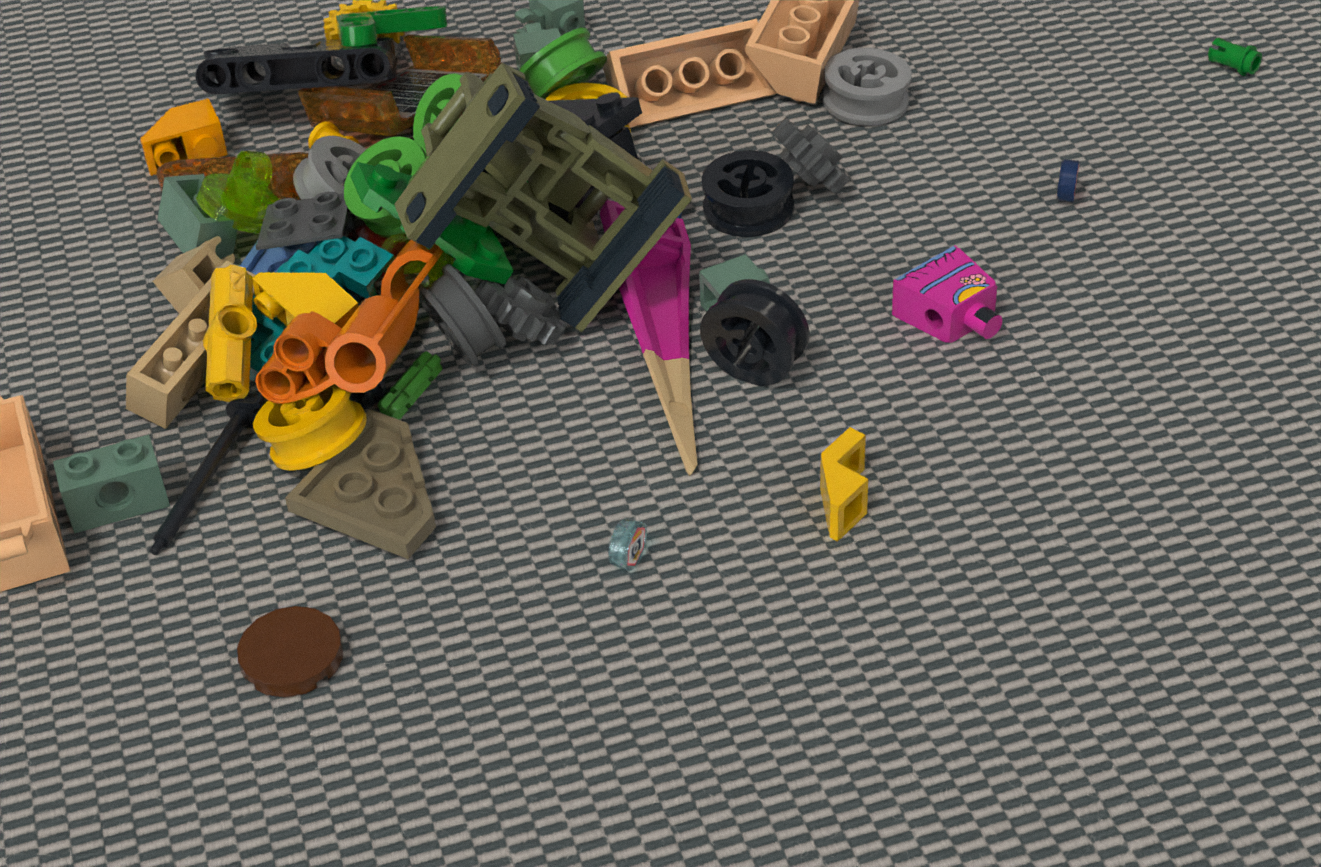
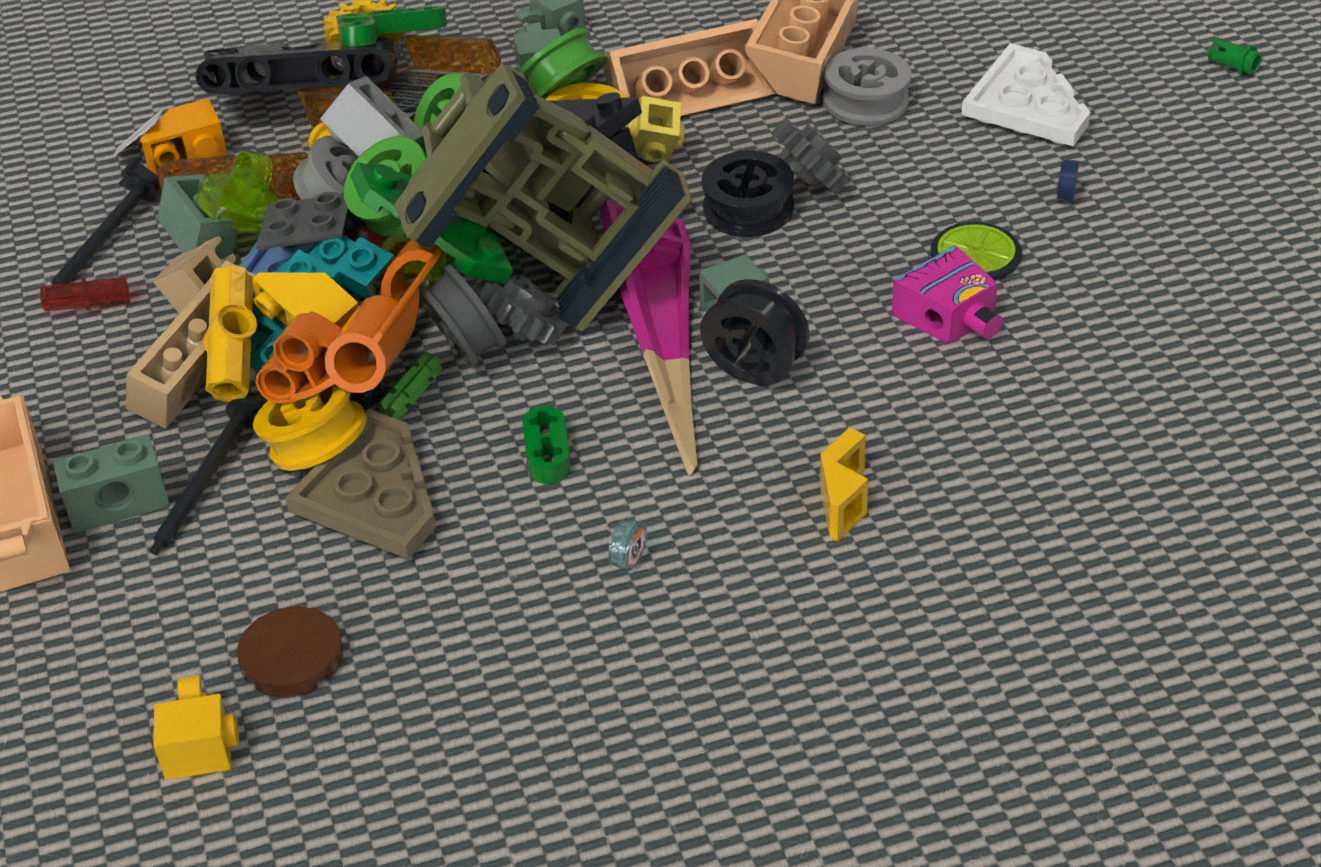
(85, 294): none -> clear red axle
(140, 131): none -> white sticker
(142, 185): none -> black piece
(193, 732): none -> yellow brick
(366, 116): none -> light grey brick
(553, 443): none -> green beam
(657, 129): none -> light yellow brick
(984, 243): none -> lime wheel
(1028, 97): none -> white plate

